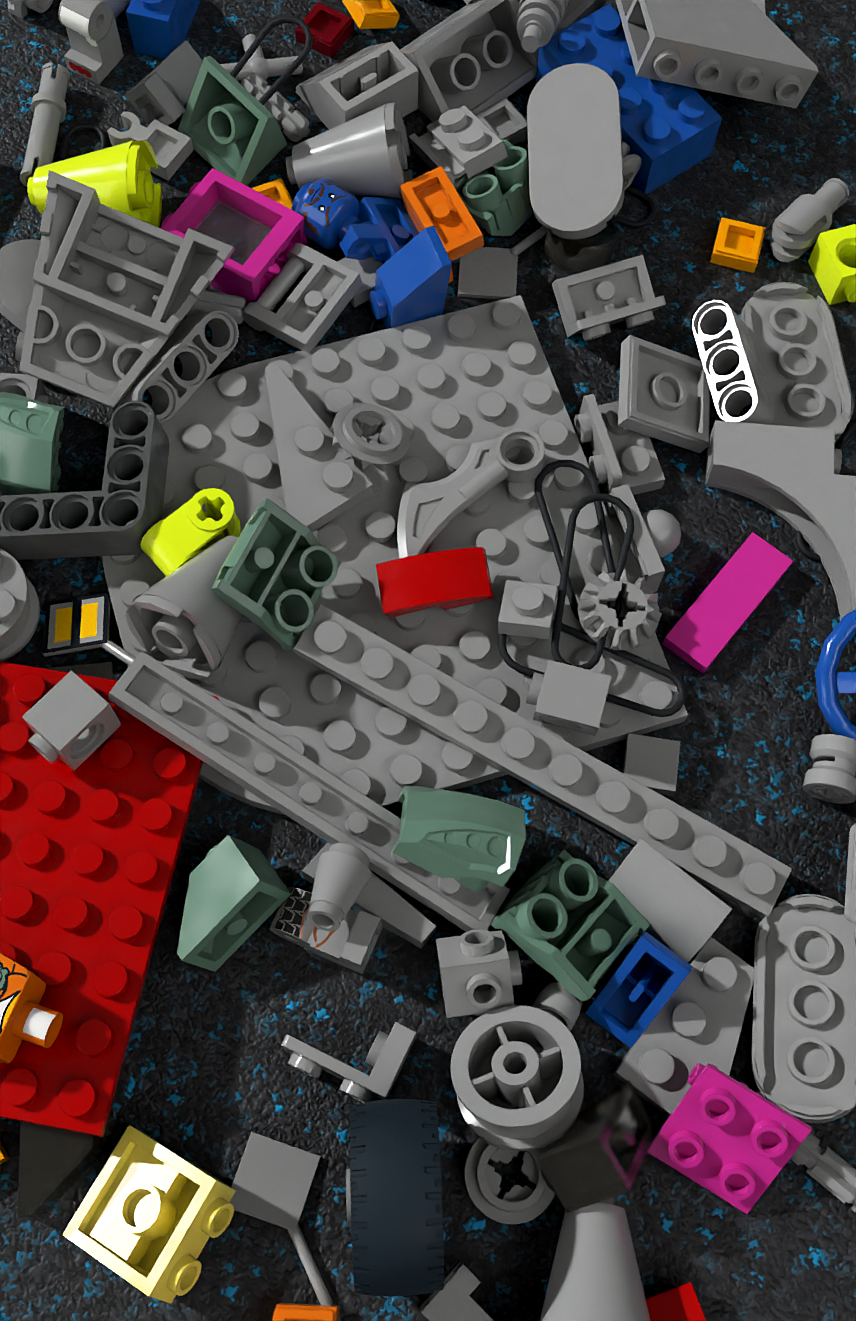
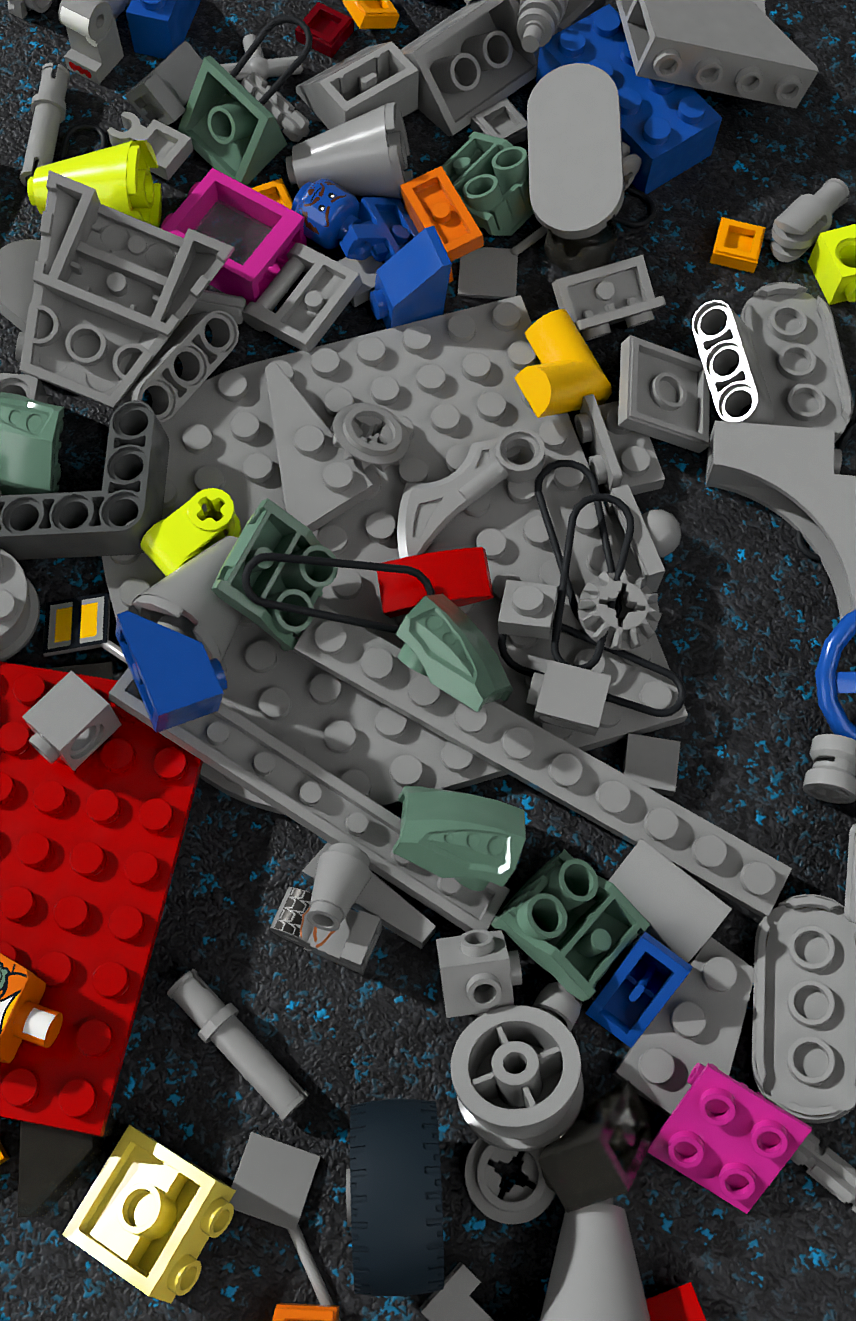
(169, 671): none -> blue slope
(227, 902): sand green slope -> none
(237, 1043): none -> light grey pin
(332, 563): none -> black piece
(385, 1056): light grey bracket -> none
(452, 653): none -> sand green slope
(459, 144): light grey plate -> none
(565, 370): none -> yellow brick
(727, 603): dark pink tile -> none

